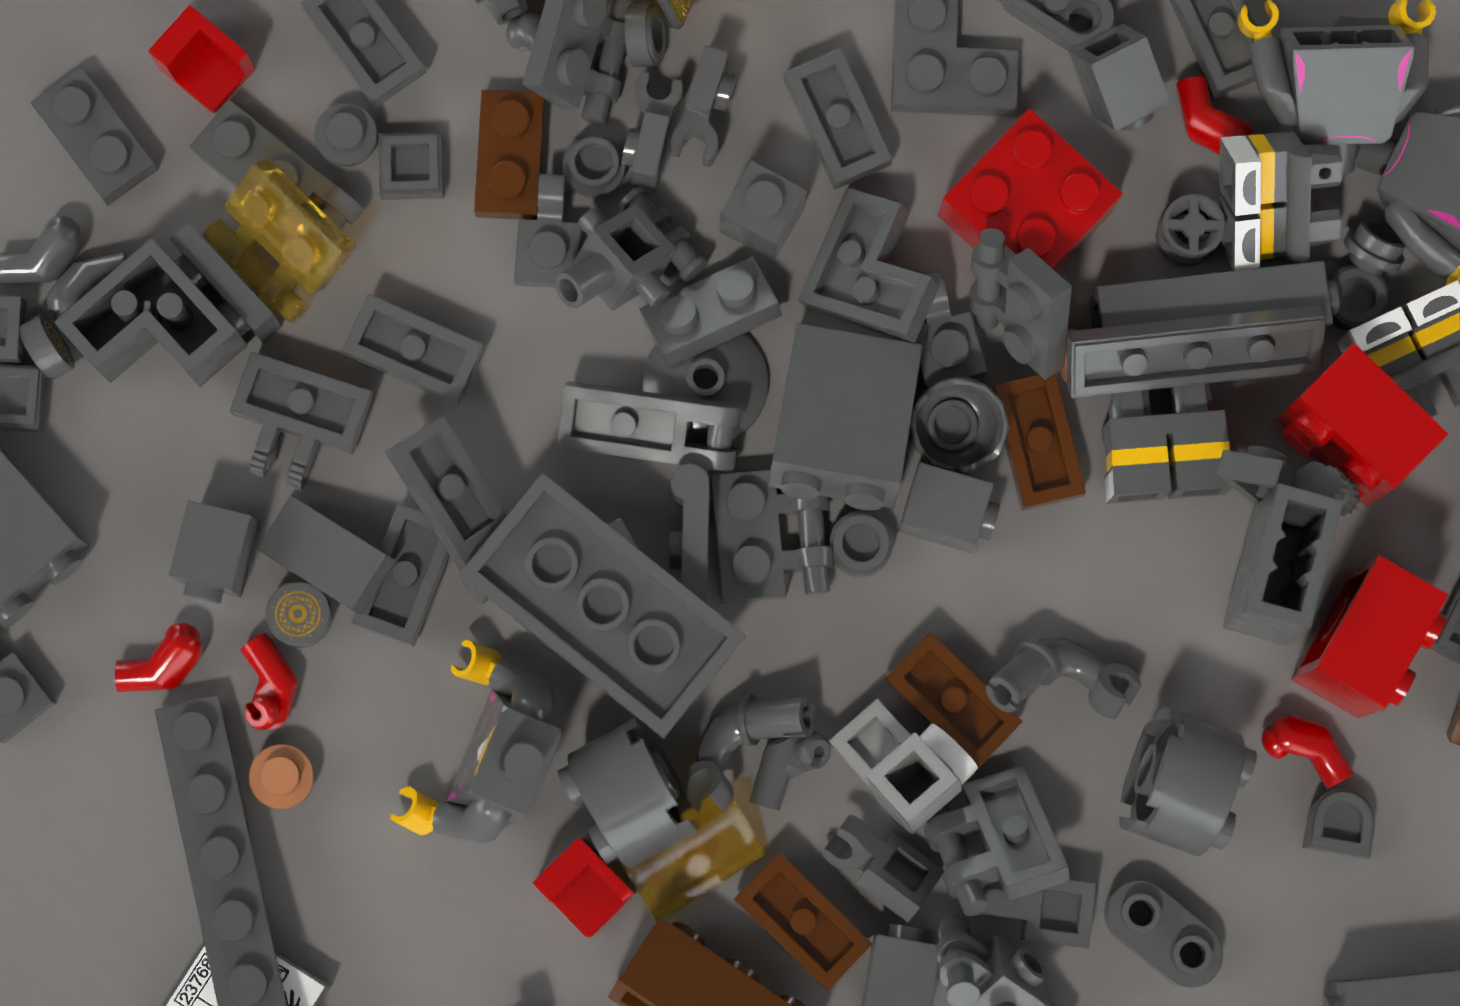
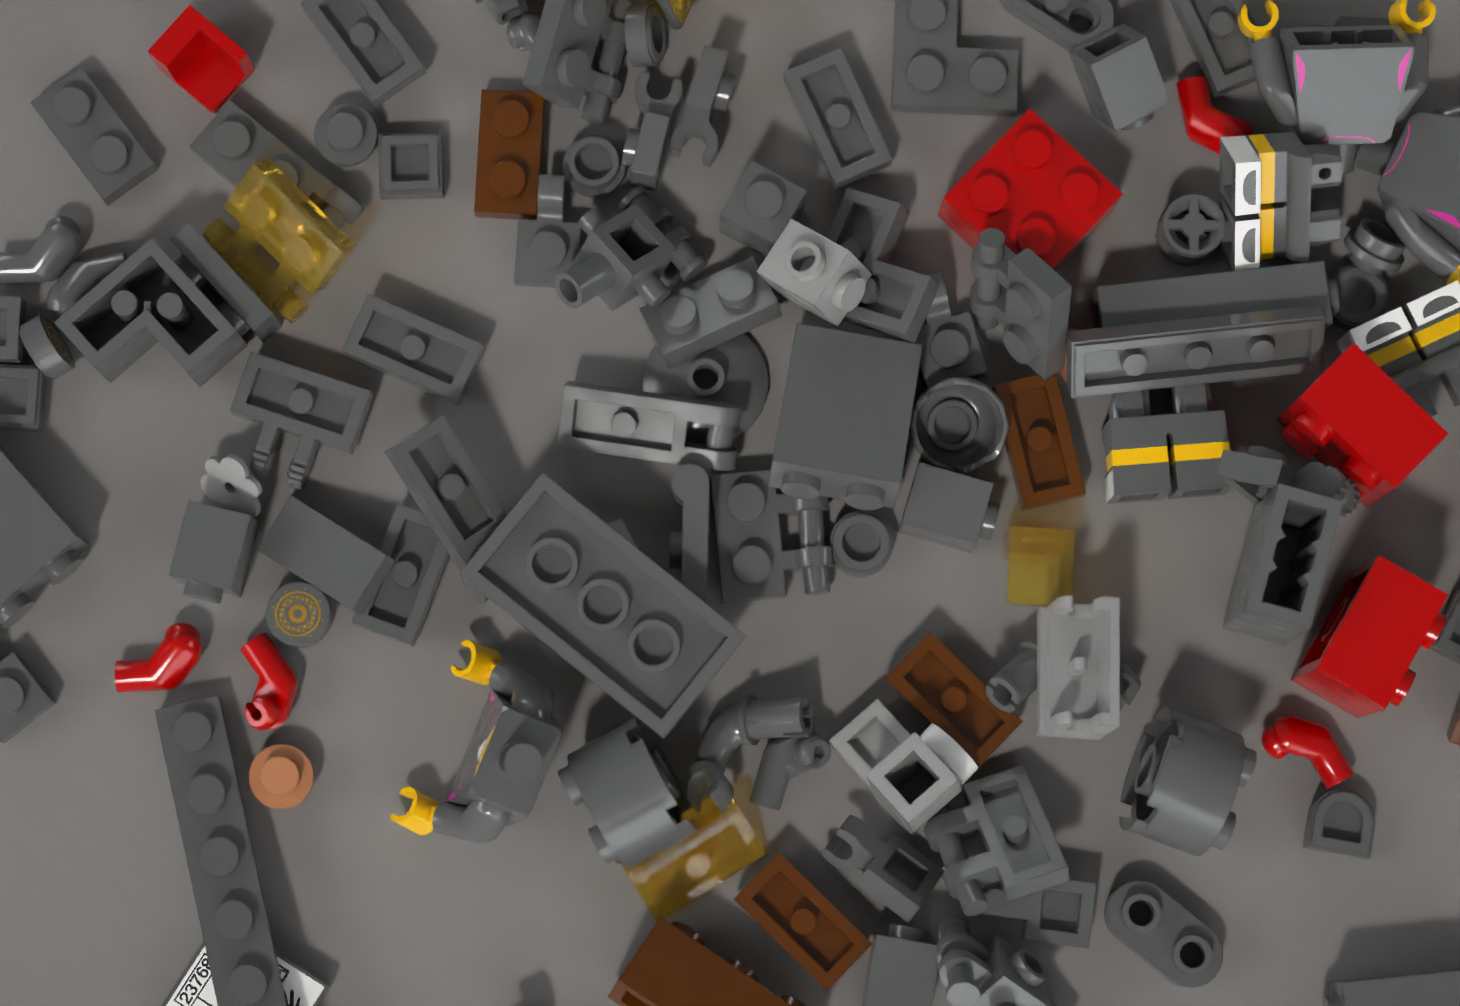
(231, 485): none -> light grey plant
(583, 888): red panel -> none
(815, 273): none -> light grey brick
(1038, 565): none -> clear yellow panel
(1078, 668): none -> light grey hinge

